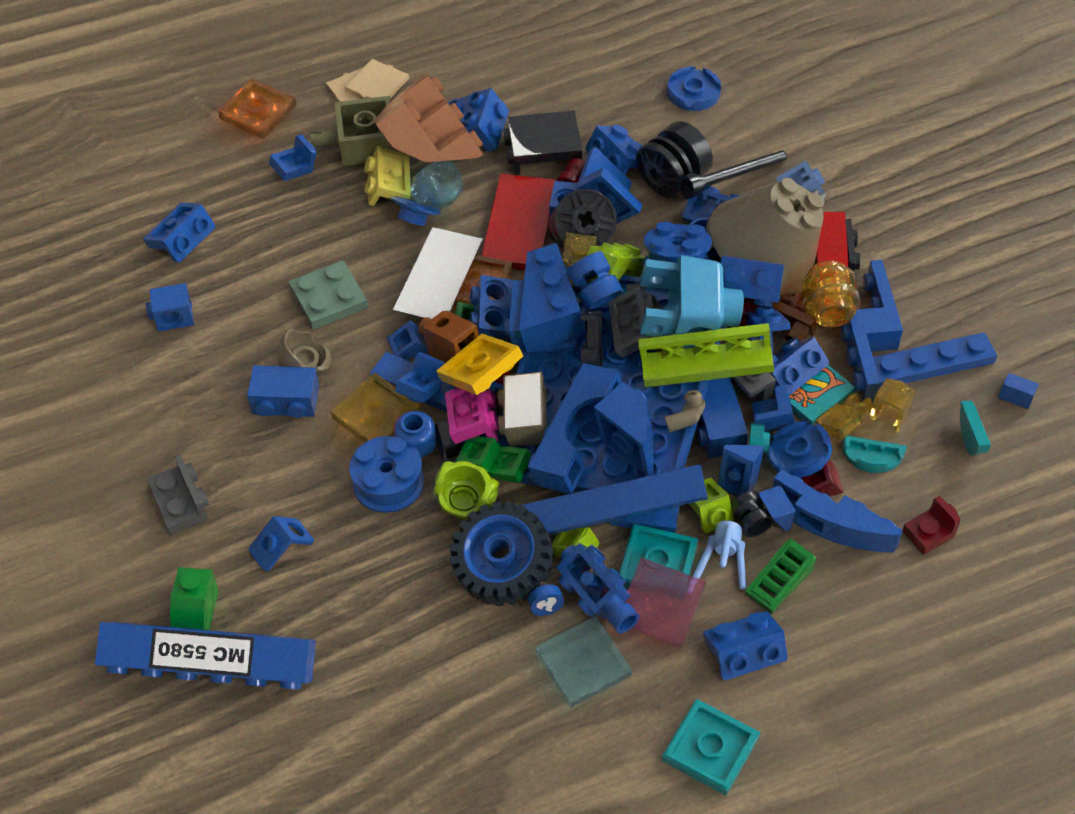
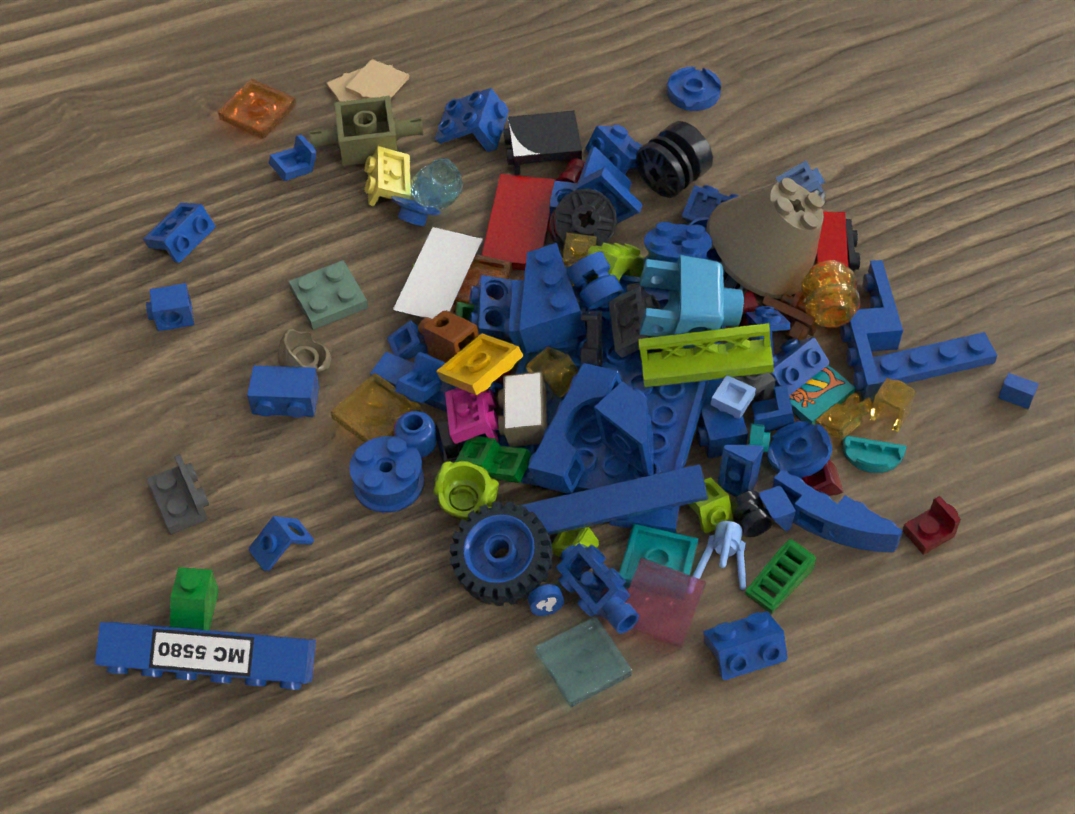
(426, 125): nougat brick -> none
(556, 369): none -> clear yellow bracket
(690, 413): dark tan arm -> none
(693, 185): black piece -> none
(711, 746): teal tile -> none
(733, 396): none -> light blue tile
(755, 278): blue bracket -> none
(972, 429): teal tile -> none

